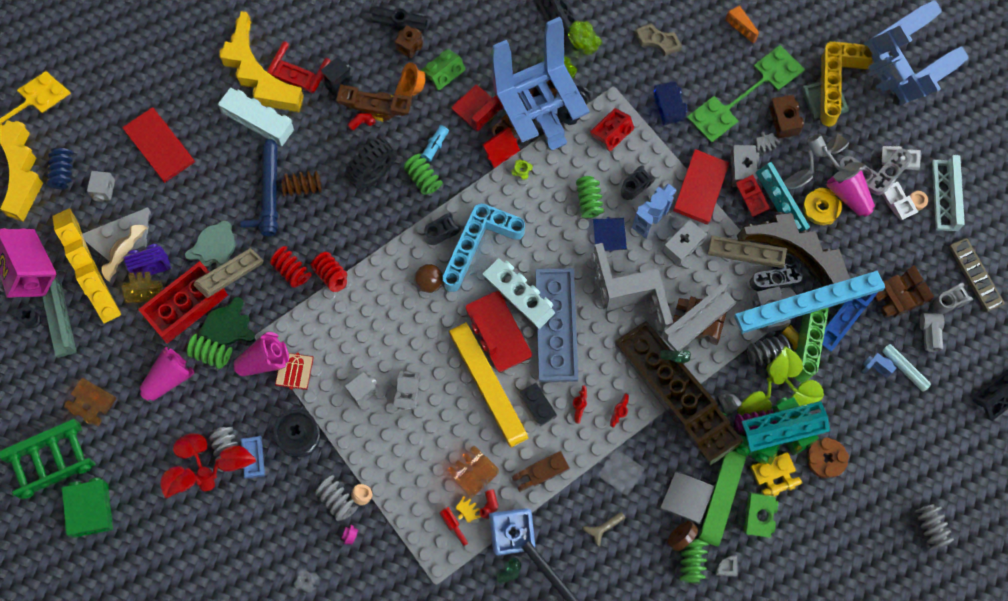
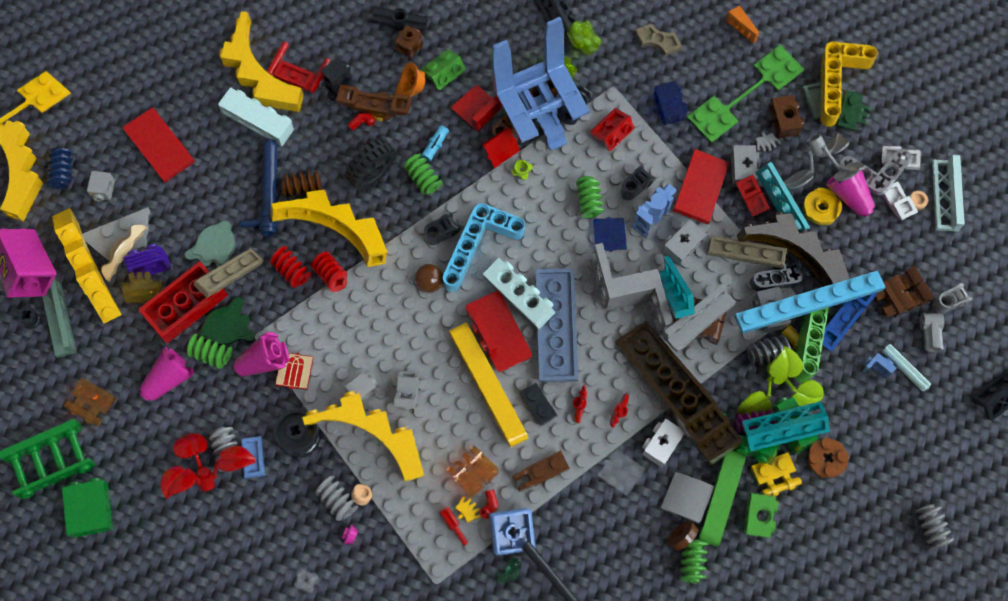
(340, 218): none -> yellow arch
(399, 444): none -> yellow arch
(597, 531): dark tan piece -> none
(658, 453): none -> white brick
(676, 290): none -> teal fence
(676, 355): clear green arm -> none
(727, 567): light grey tile -> none
(729, 402): light grey tile -> none
(852, 111): none -> dark green hinge
(896, 70): medium blue piece -> none
(976, 275): tile -> none

